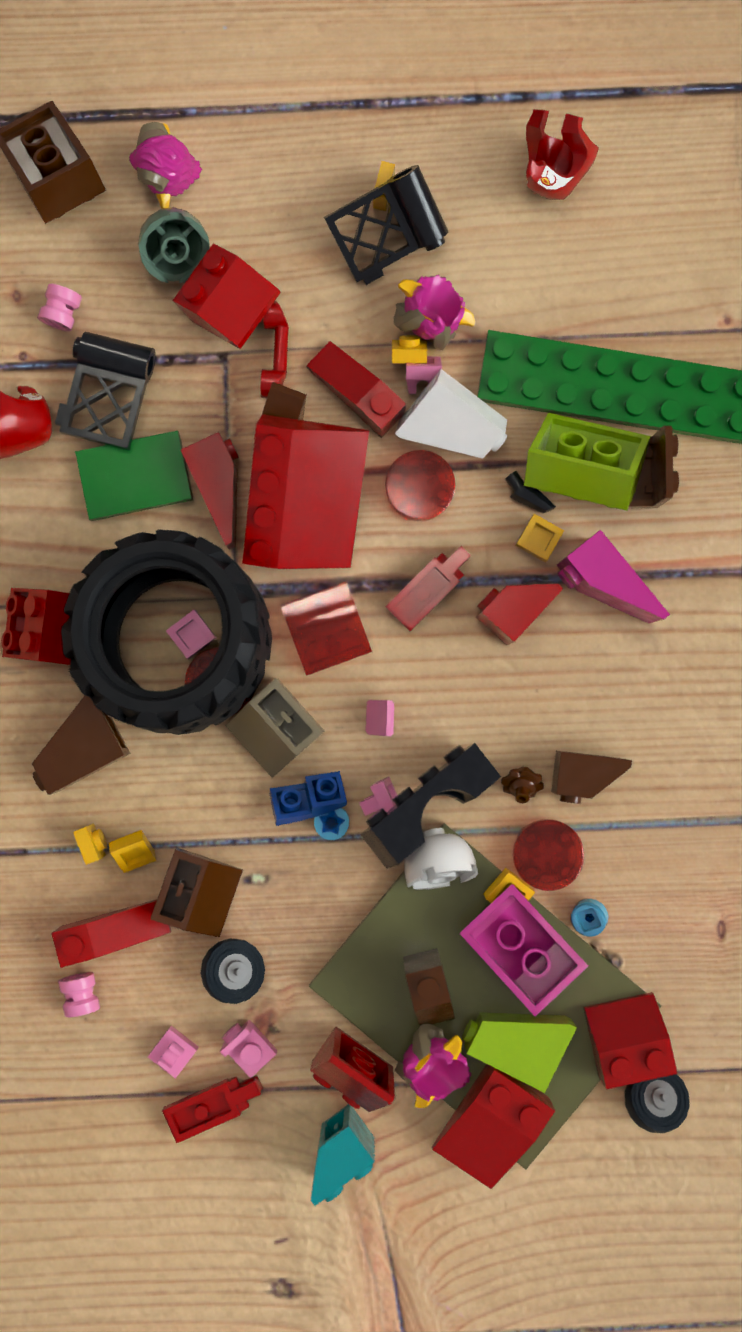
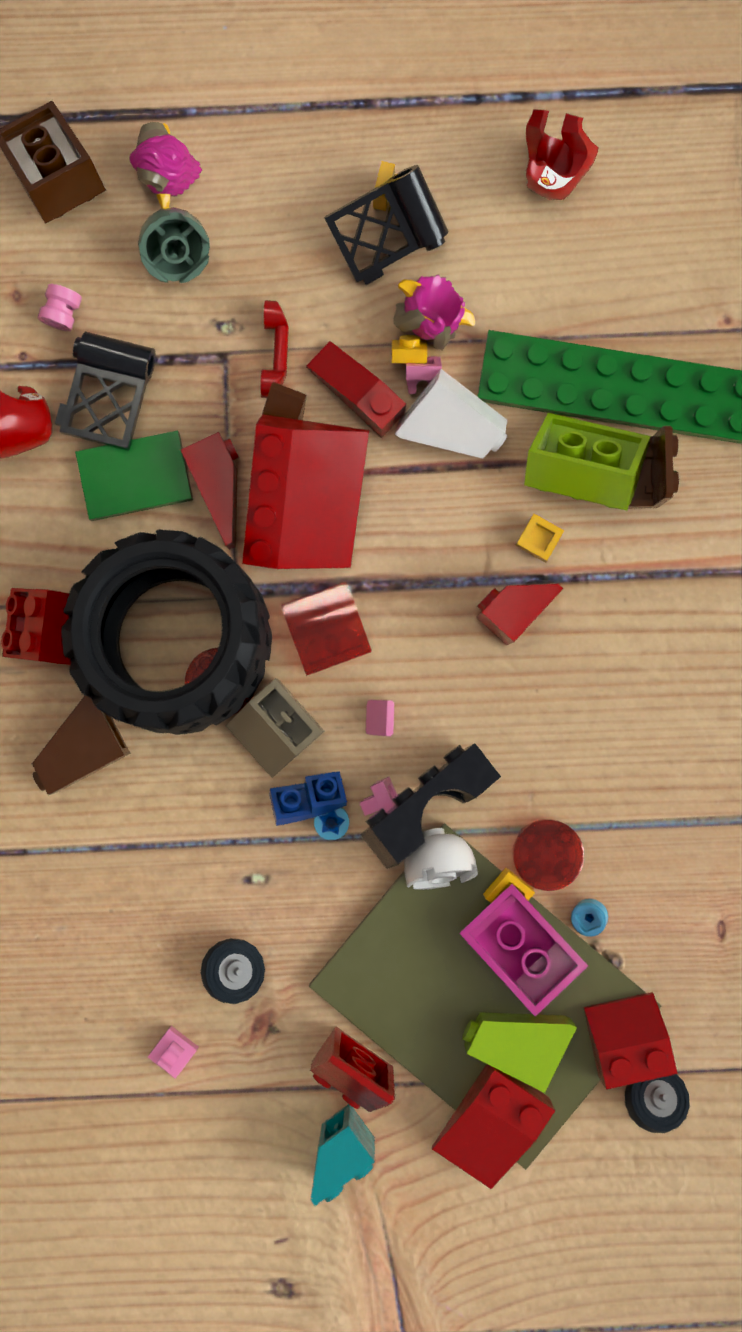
(79, 994): bright pink wheel -> none
(91, 843): yellow plate -> none
(106, 933): red slope -> none
(132, 851): yellow plate -> none
(191, 634): bright pink tile -> none
(196, 893): reddish brown slope -> none
(210, 1107): red hinge -> none
(226, 296): red slope -> none
(247, 1047): bright pink bracket -> none
(420, 485): clear red tile -> none
(428, 588): hinge -> none
(428, 987): reddish brown slope -> none
(433, 1065): dark pink hair -> none
(522, 784): reddish brown plant -> none
(527, 495): black bar -> none
(584, 774): reddish brown slope -> none
(606, 576): dark pink slope -> none

